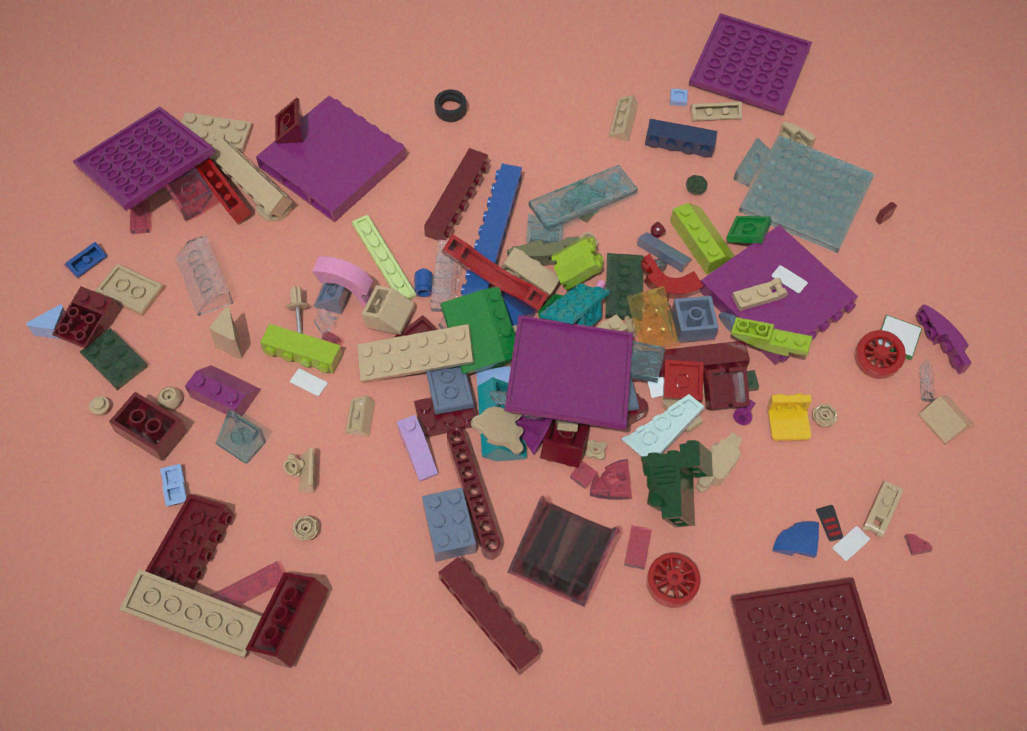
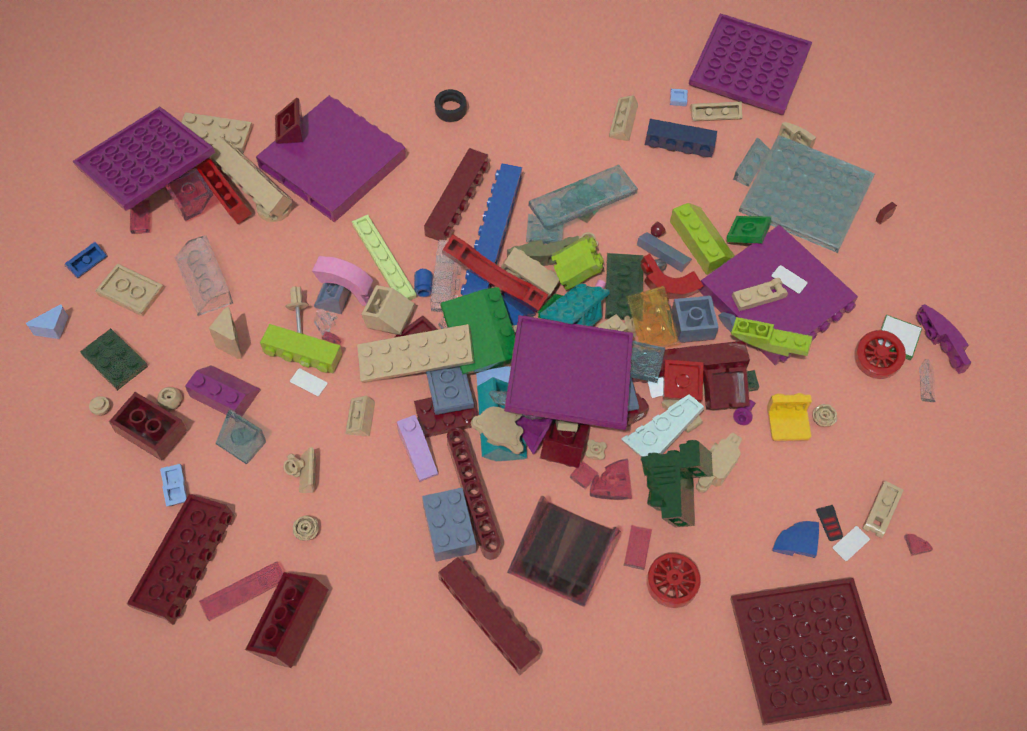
(86, 318): dark red slope -> none
(190, 613): tan plate -> none
(696, 184): clear green plate -> none
(945, 419): tan slope -> none

